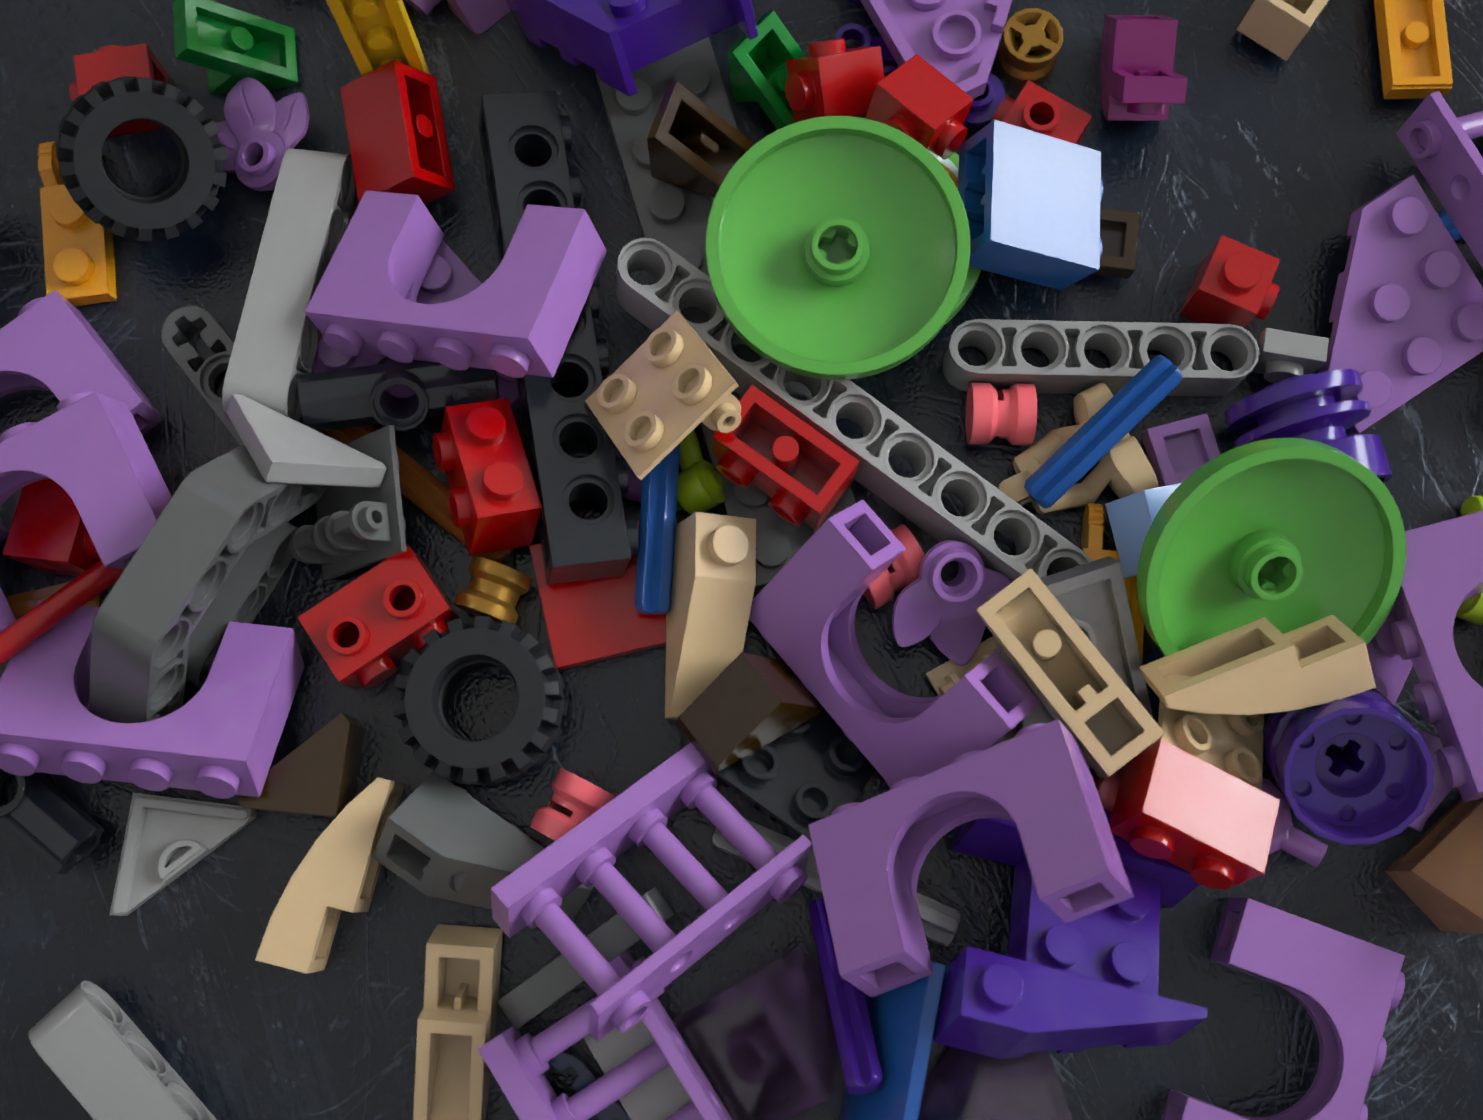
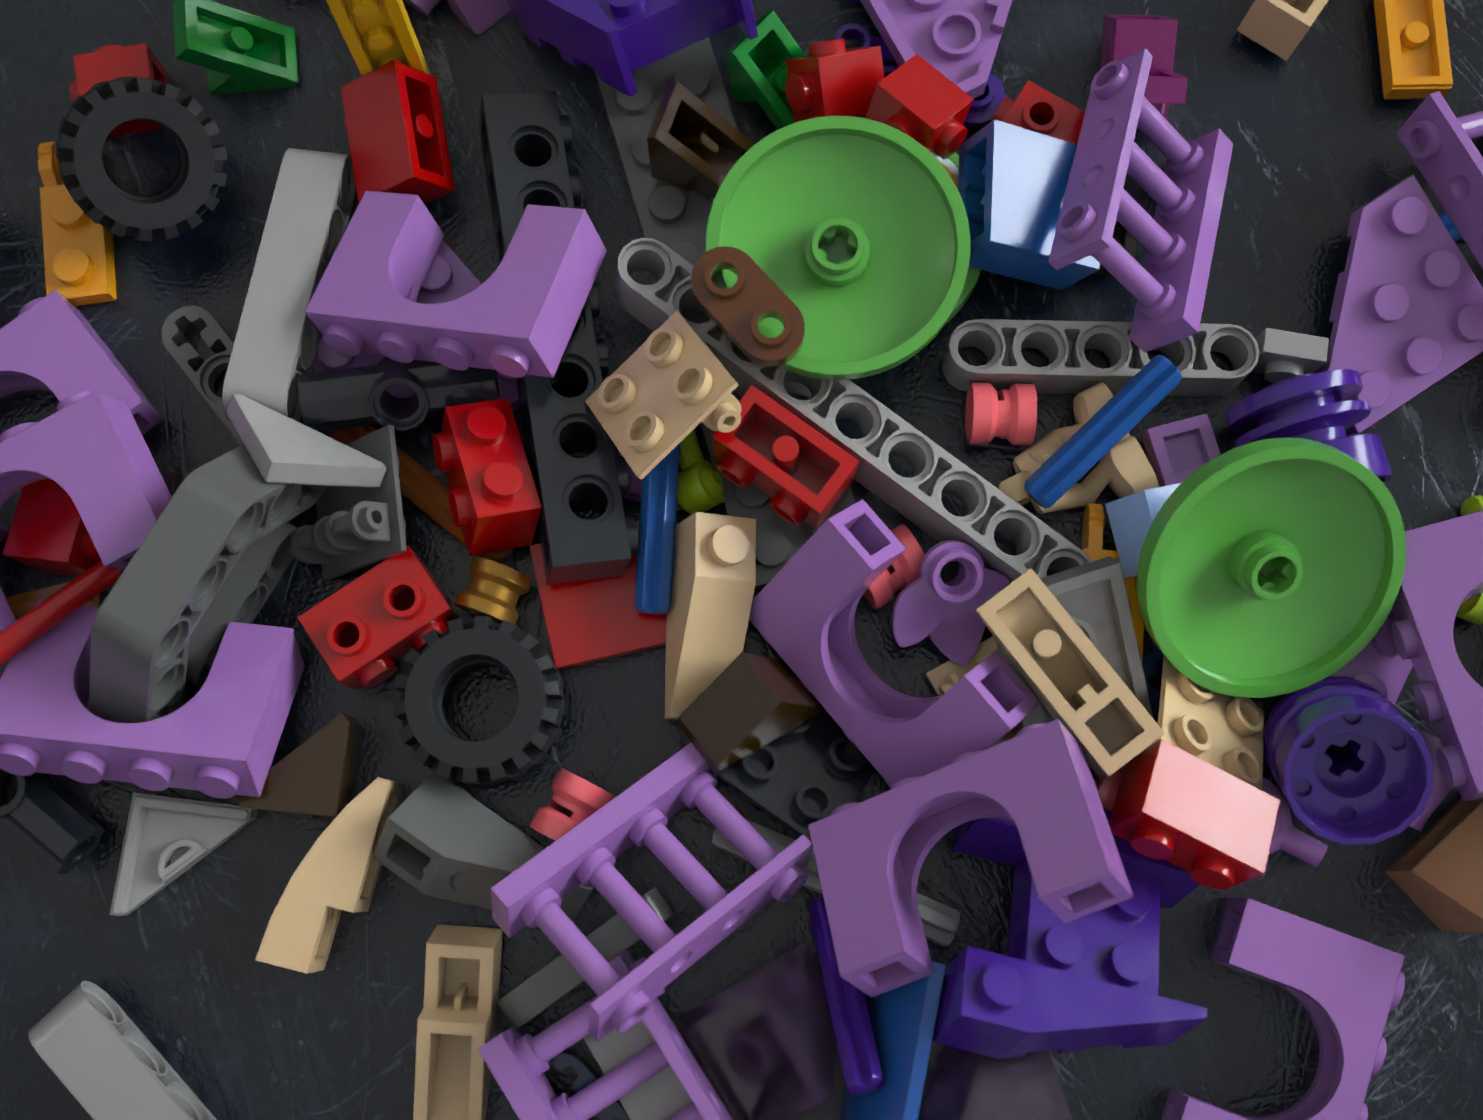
(260, 132): medium lavender plate -> none
(746, 304): none -> reddish brown plate
(1026, 32): pearl gold wheel -> none
(1187, 197): none -> medium lavender fence
(1232, 285): red brick -> none
(1264, 670): tan slope -> none

